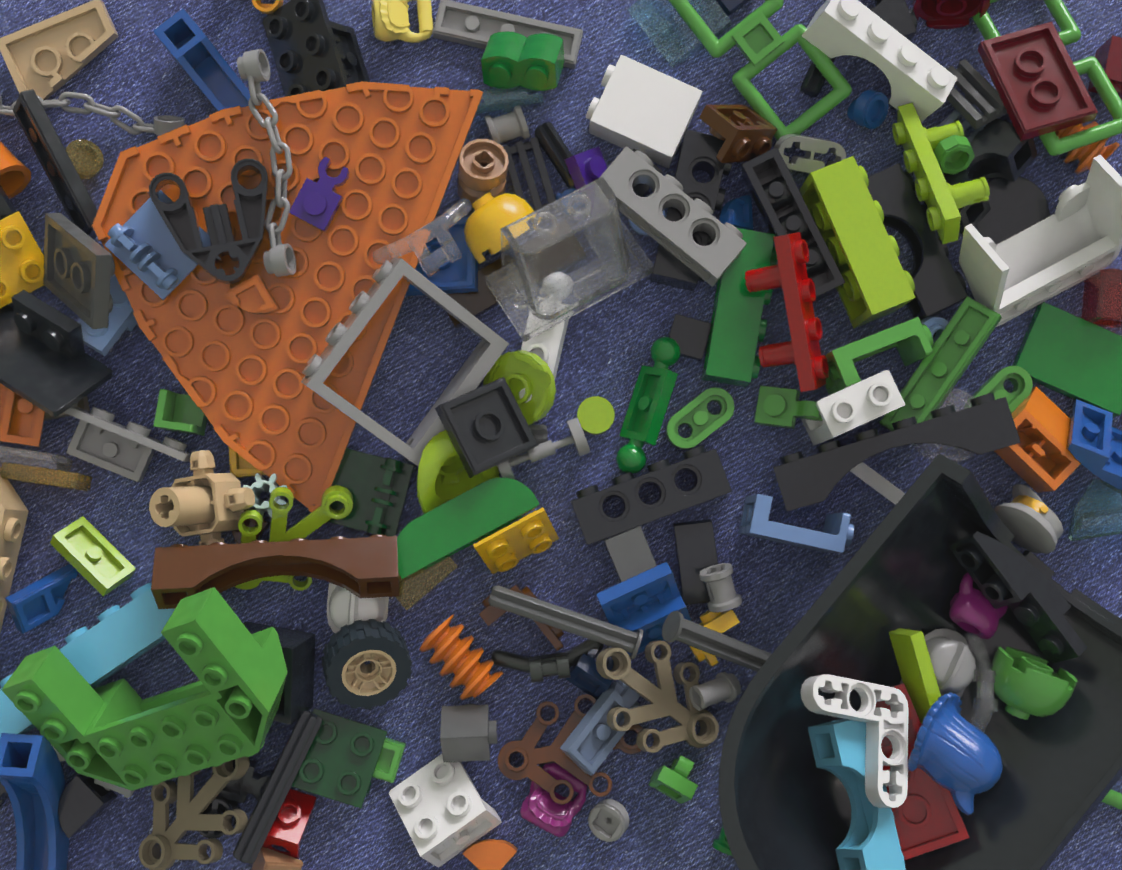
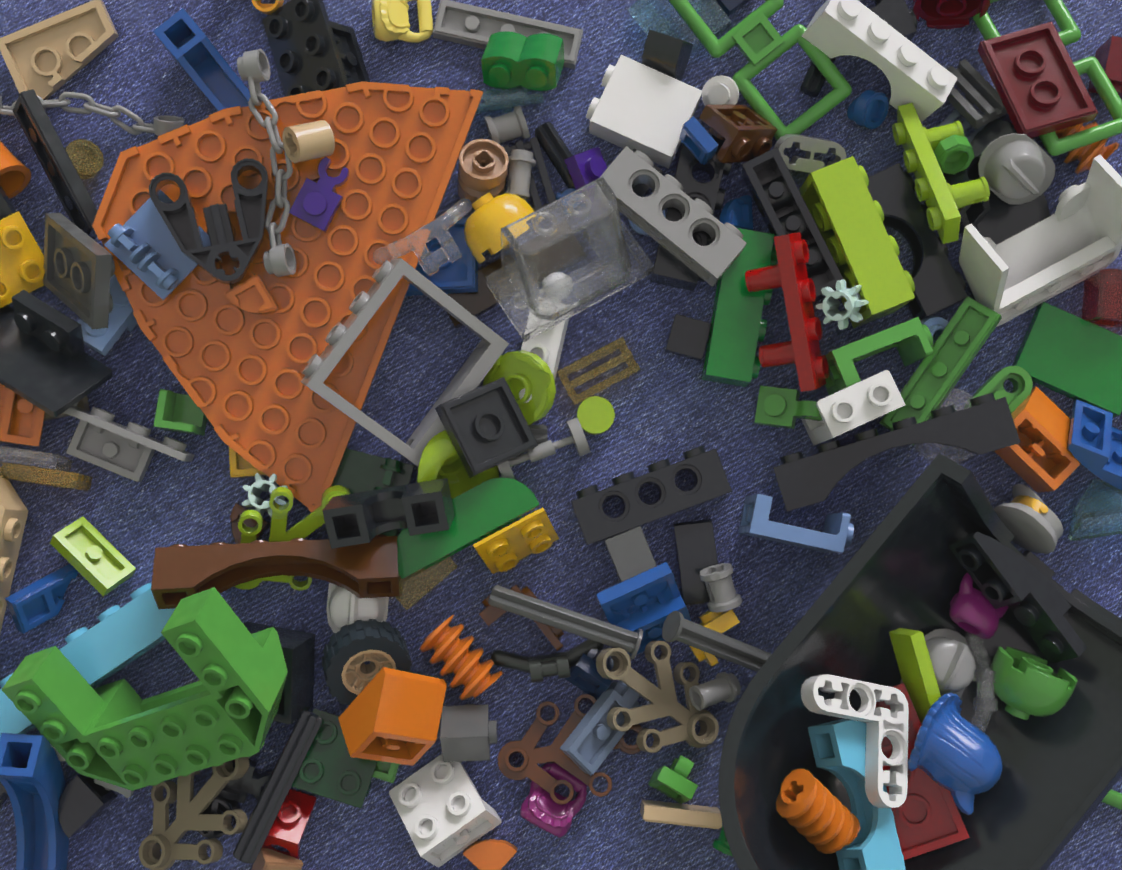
(202, 502): tan piece -> none
(308, 141): none -> tan gear
(363, 515): none -> black arch
(394, 717): none -> orange slope
(520, 172): none -> light grey pin
(608, 820): light grey tile -> none
(626, 355): none -> clear yellow tile
(648, 405): green plate -> none
(666, 54): none -> black brick
(681, 814): none -> tan tile
(698, 140): none -> blue tile
(699, 419): bright green plate -> none
(720, 91): none -> white plate
(816, 812): none -> orange piece
(852, 305): none -> light aqua gear
(878, 482): white sticker -> none
(1016, 168): none -> light grey piece

